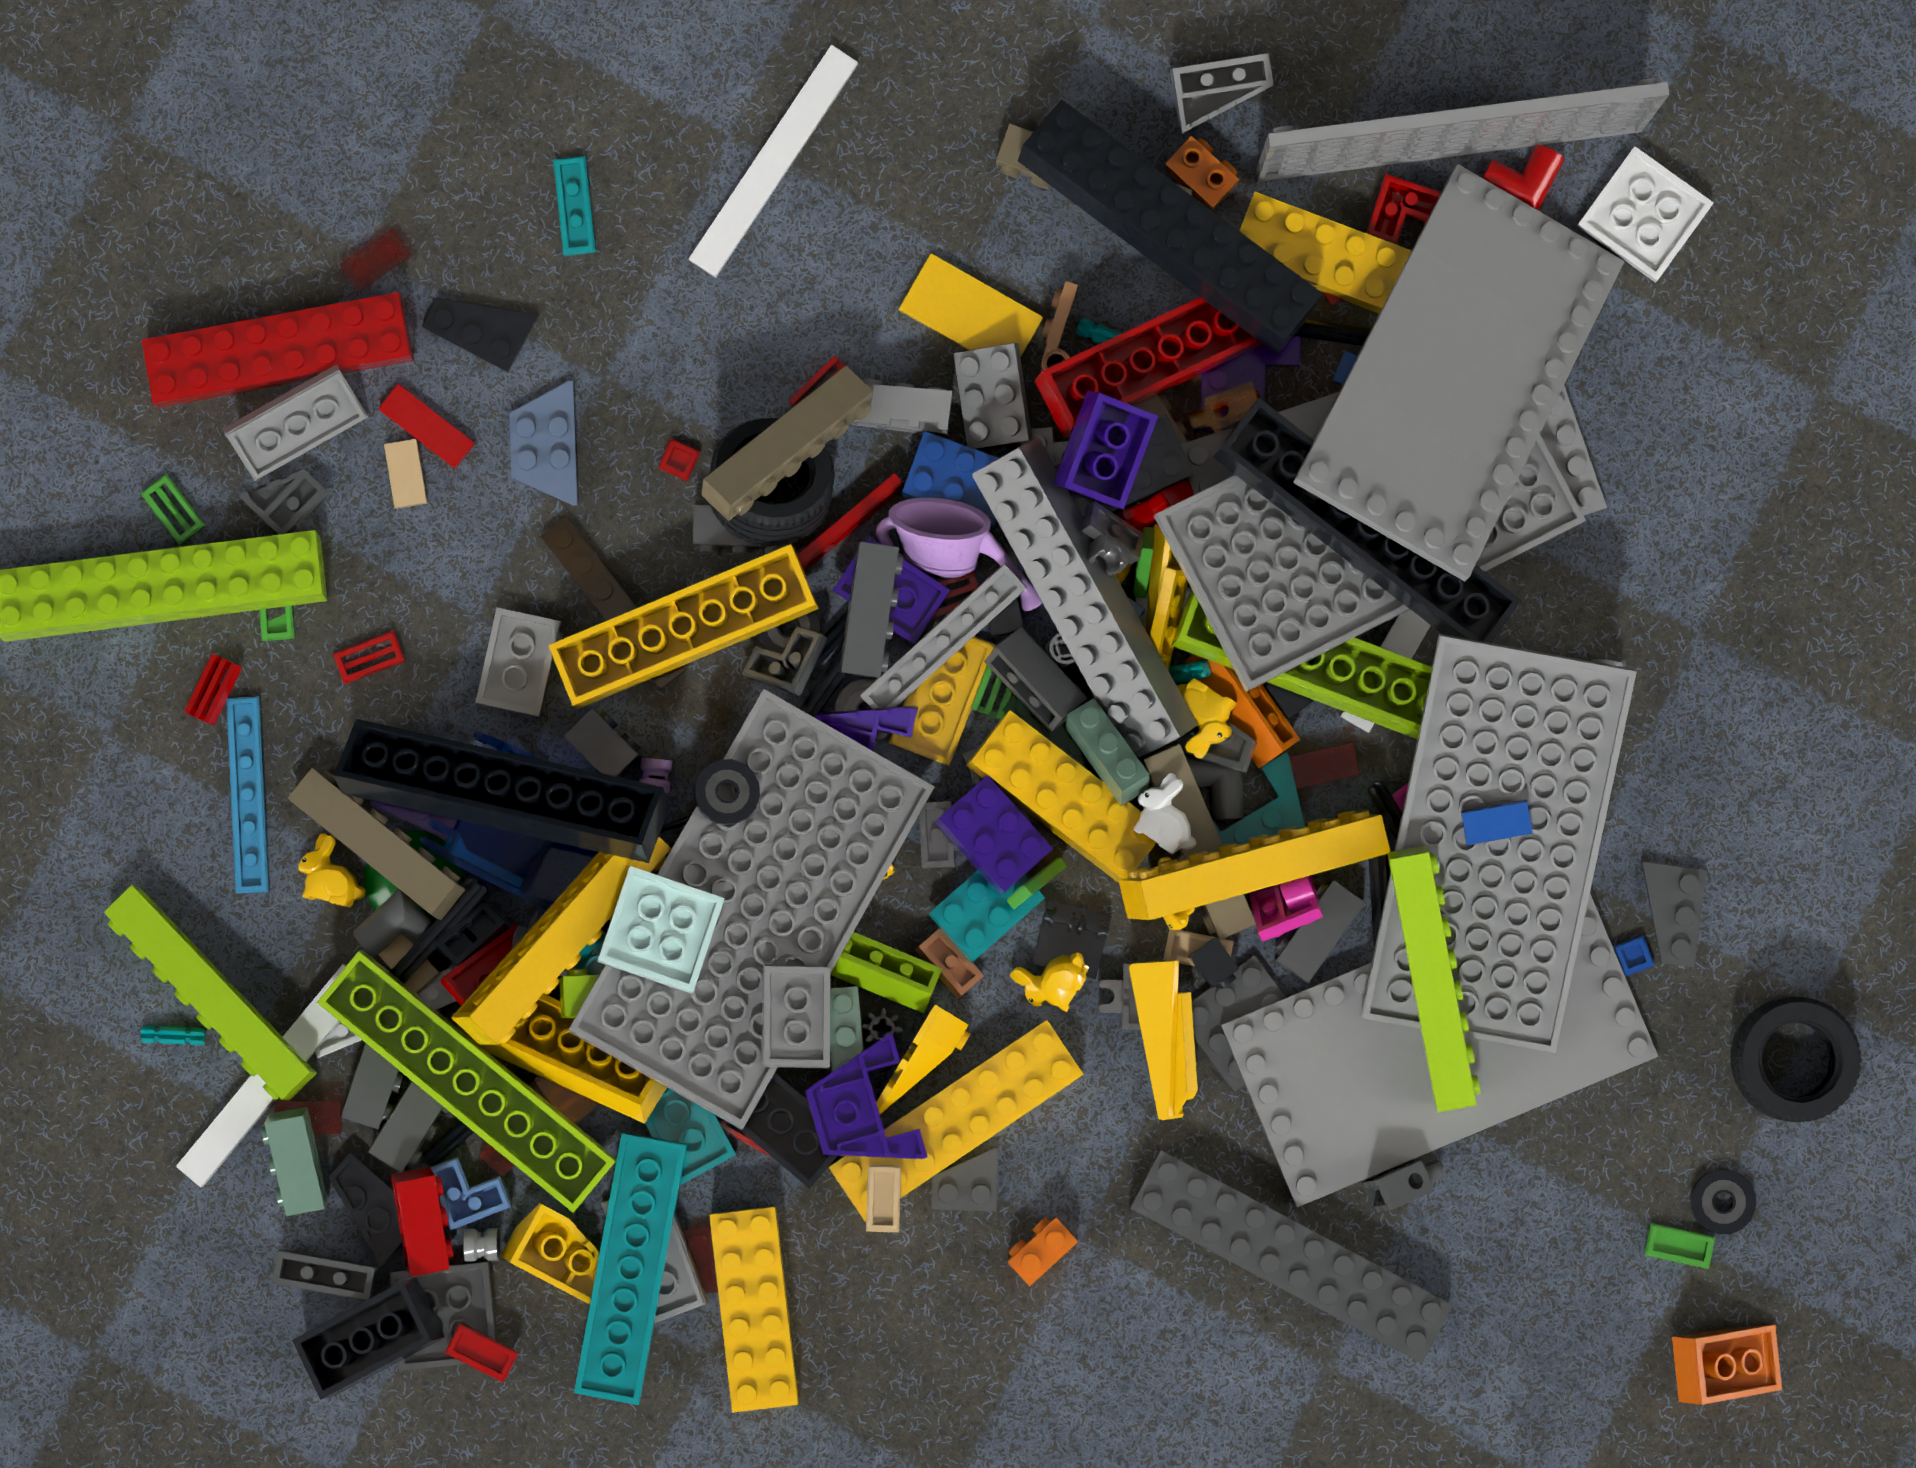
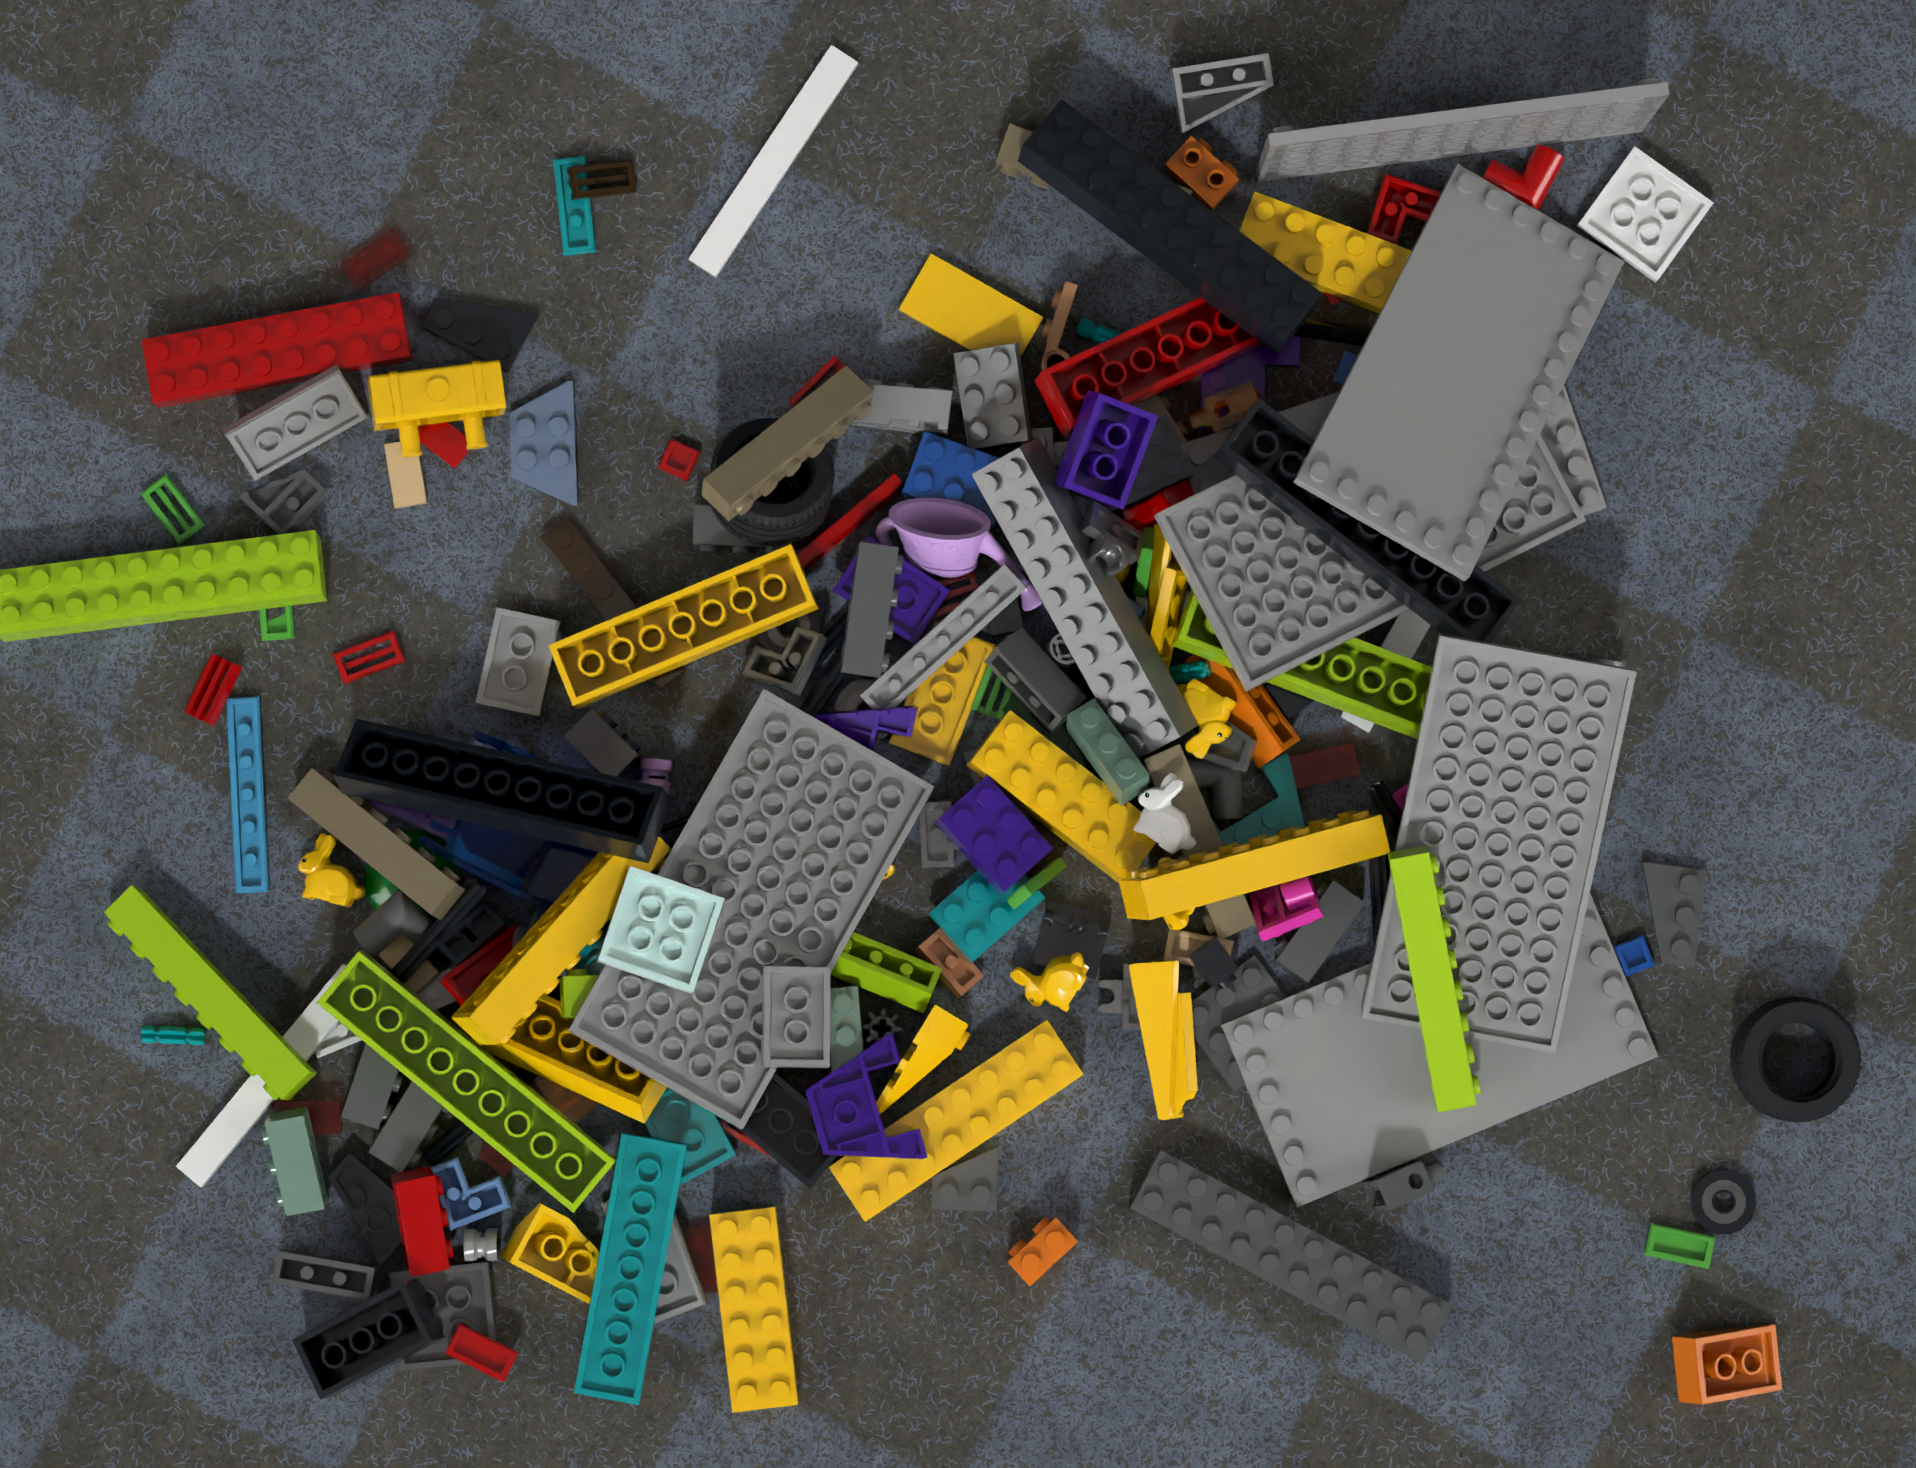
(437, 396): none -> yellow piece
(575, 183): none -> dark brown tile
(732, 773): black tile -> none
(883, 1198): tan tile -> none
(1496, 822): blue tile -> none

